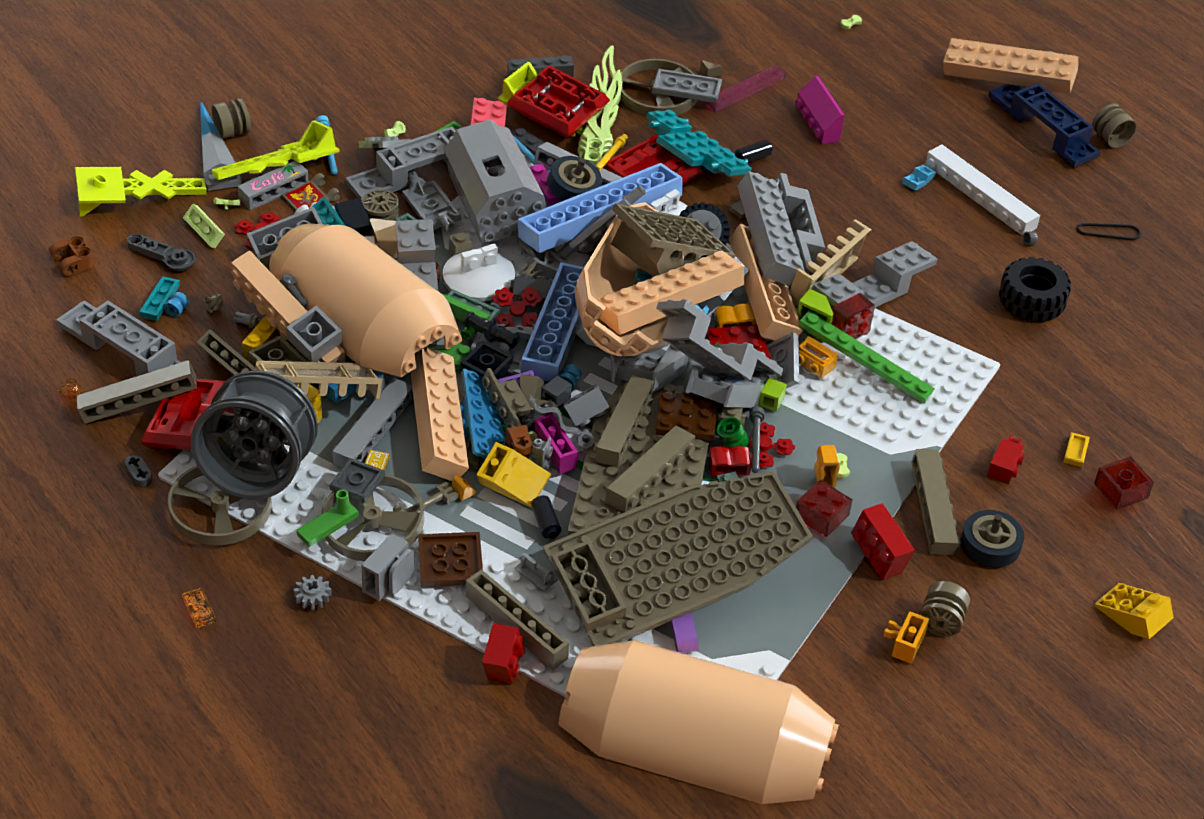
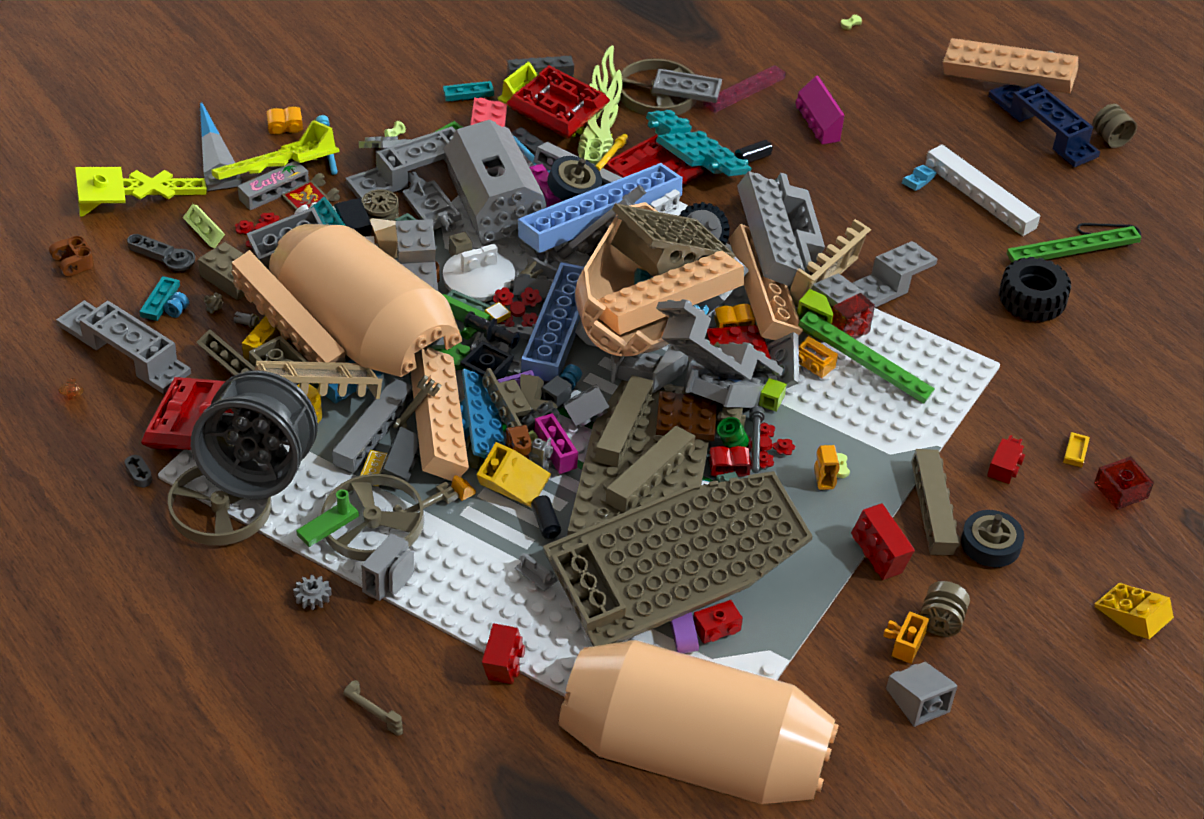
(136, 391): dark tan brick -> none
(199, 607): clear orange tile -> none
(217, 268): none -> dark tan brick
(226, 202): yellowish green piece -> none
(231, 118): dark tan wheel -> none
(284, 120): none -> light orange brick
(288, 282): dark grey piece -> none
(314, 334): light grey brick -> none
(357, 479): dark grey tile -> none
(393, 720): none -> dark tan hinge
(401, 455): none -> dark grey brick
(425, 389): none -> dark tan hinge
(449, 558): reddish brown plate -> none
(468, 91): none -> teal plate
(499, 312): none -> white tile
(509, 611): dark tan brick -> none
(583, 442): light grey flag -> none
(710, 69): dark tan slope -> none
(717, 621): none -> red brick
(738, 210): dark tan tile -> none
(824, 508): clear red brick -> none
(922, 692): none -> light grey slope
(1030, 238): dark grey hinge -> none
(1076, 244): none -> bright green plate

